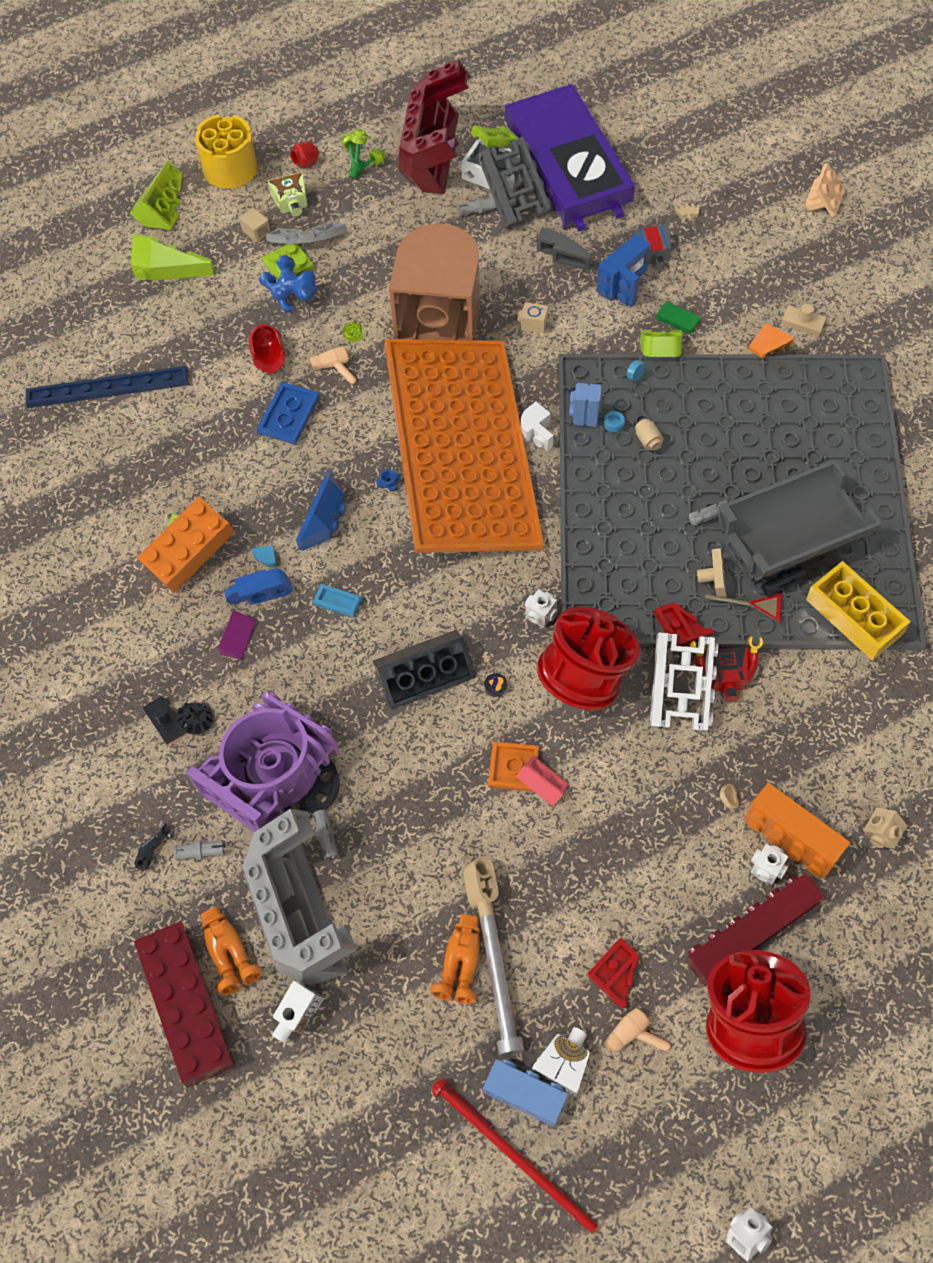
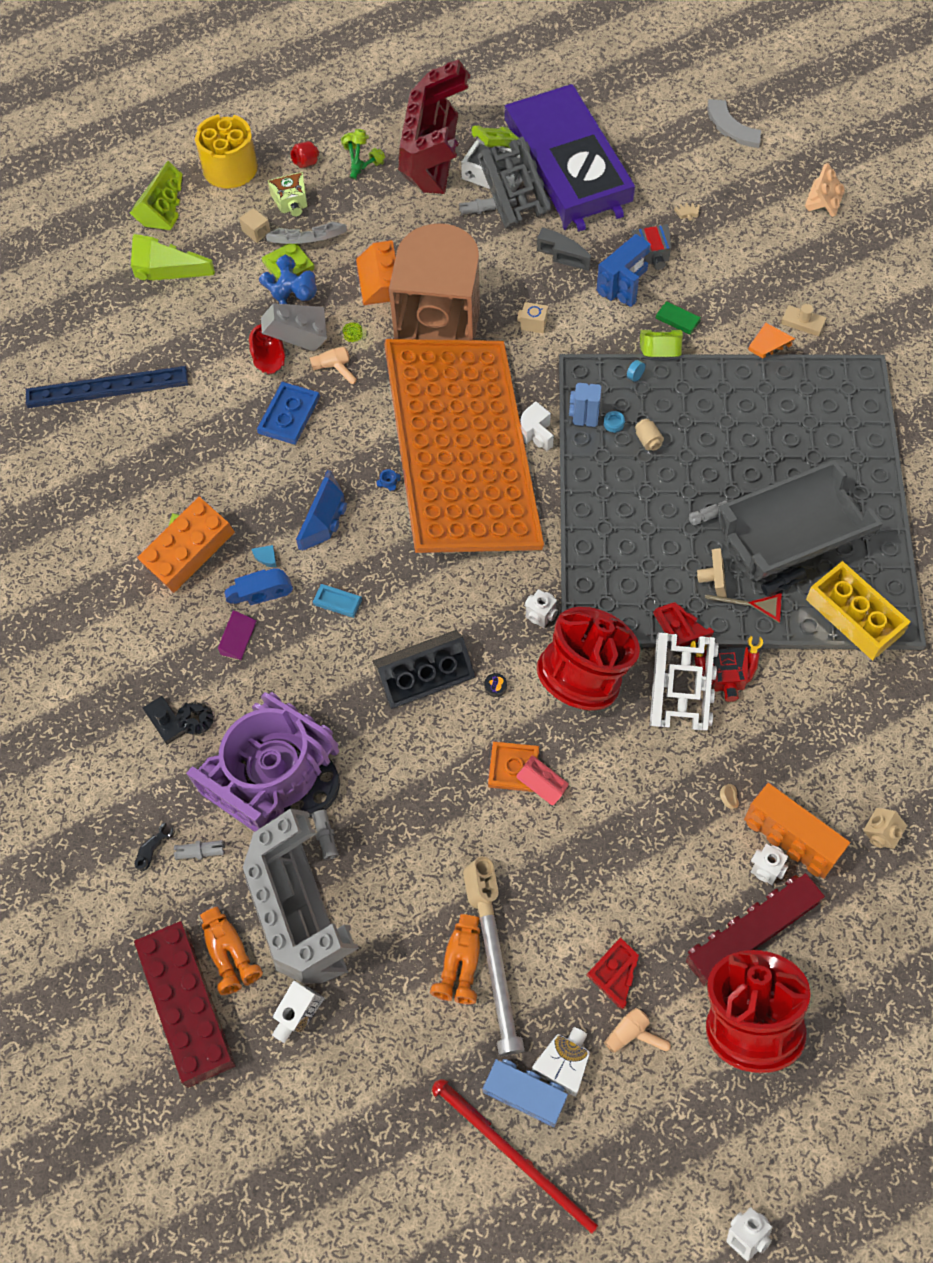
(296, 325): none -> light grey wedge
(375, 272): none -> orange slope
(730, 127): none -> light grey tile

